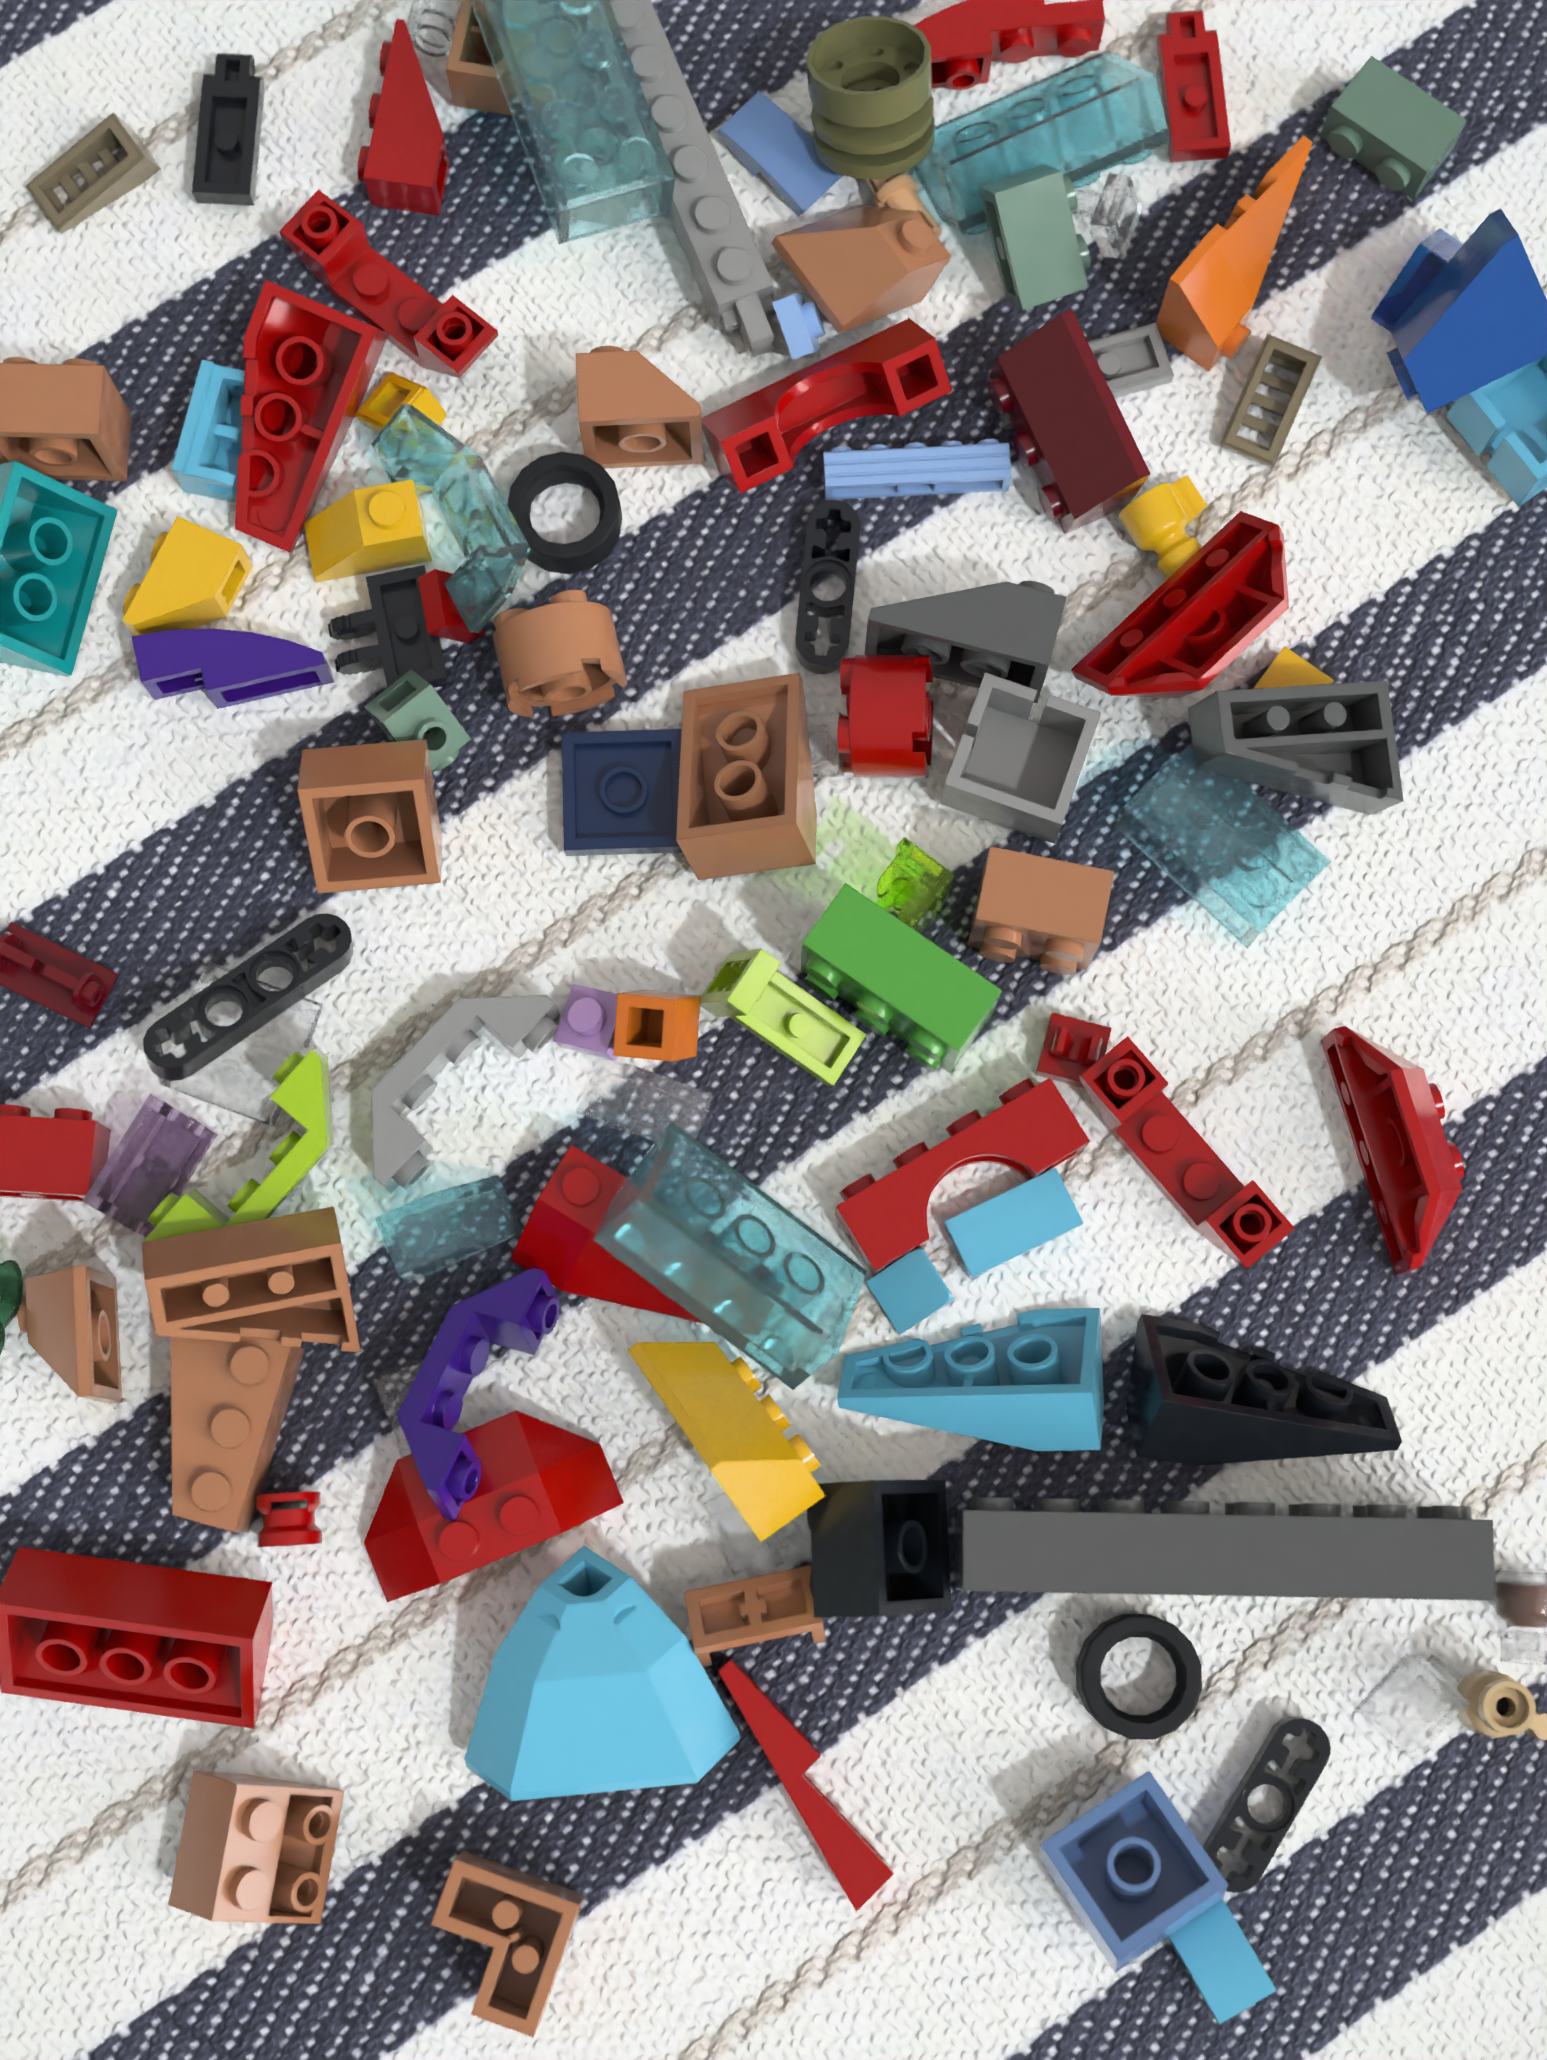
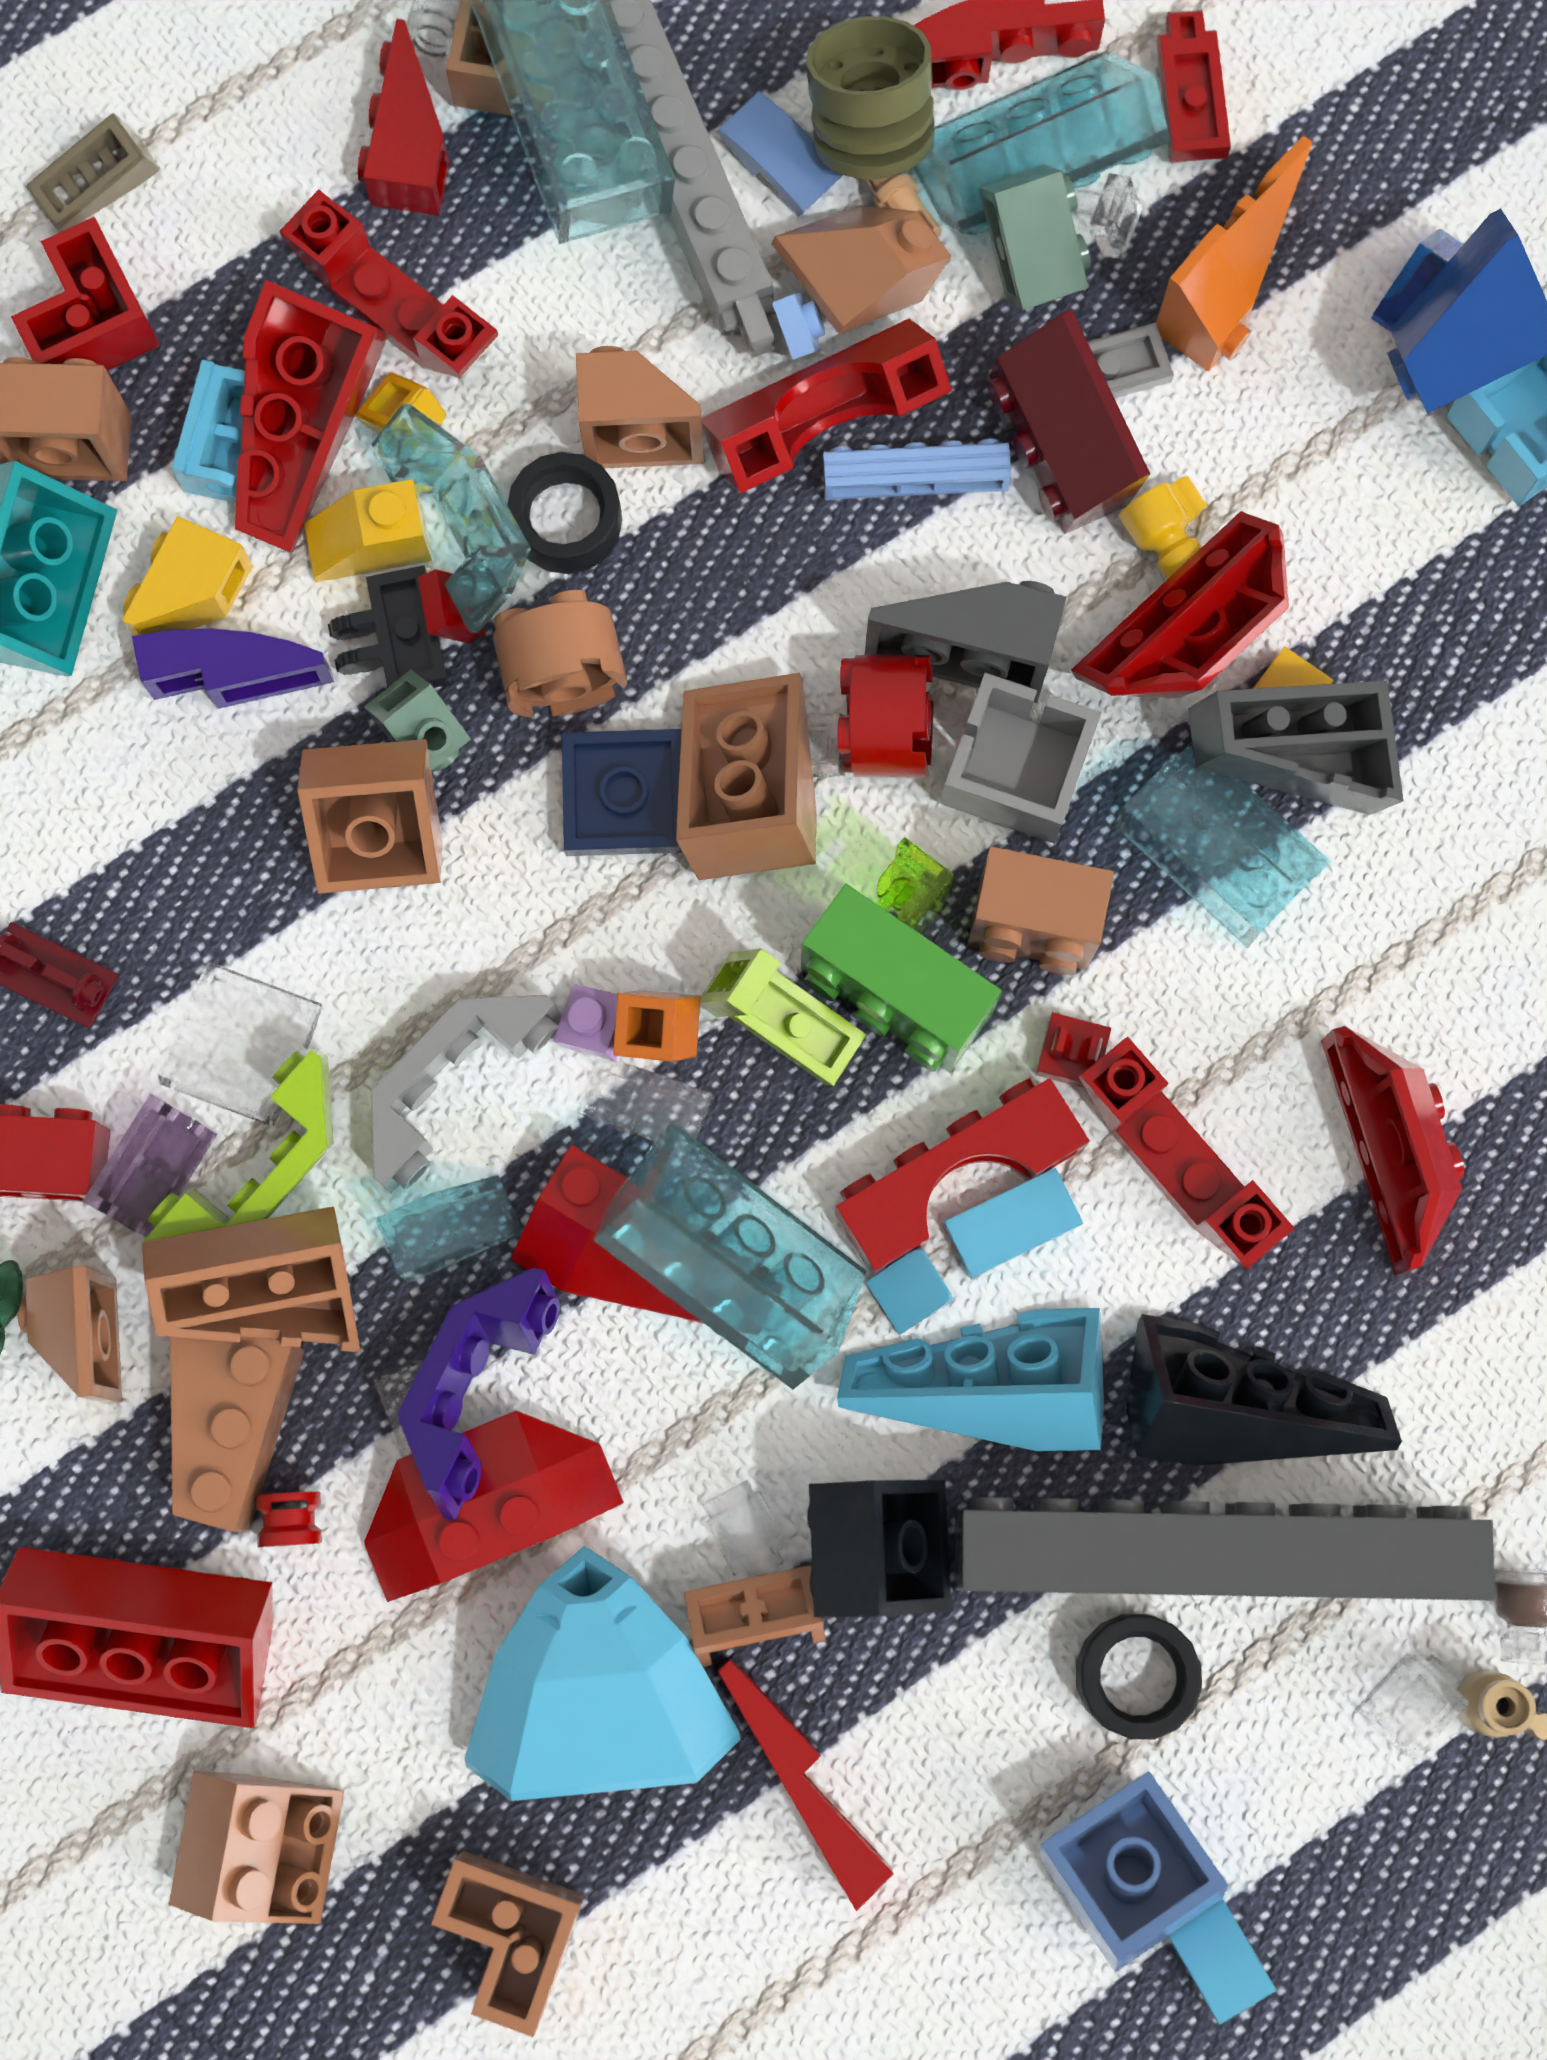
(97, 311): none -> red brick
(229, 132): black hinge -> none
(242, 988): black beam -> none
(733, 1430): yellow slope -> none
(816, 546): black beam -> none
(1285, 356): dark tan slope -> none
(1293, 1800): black beam -> none
(1392, 128): sand green brick -> none

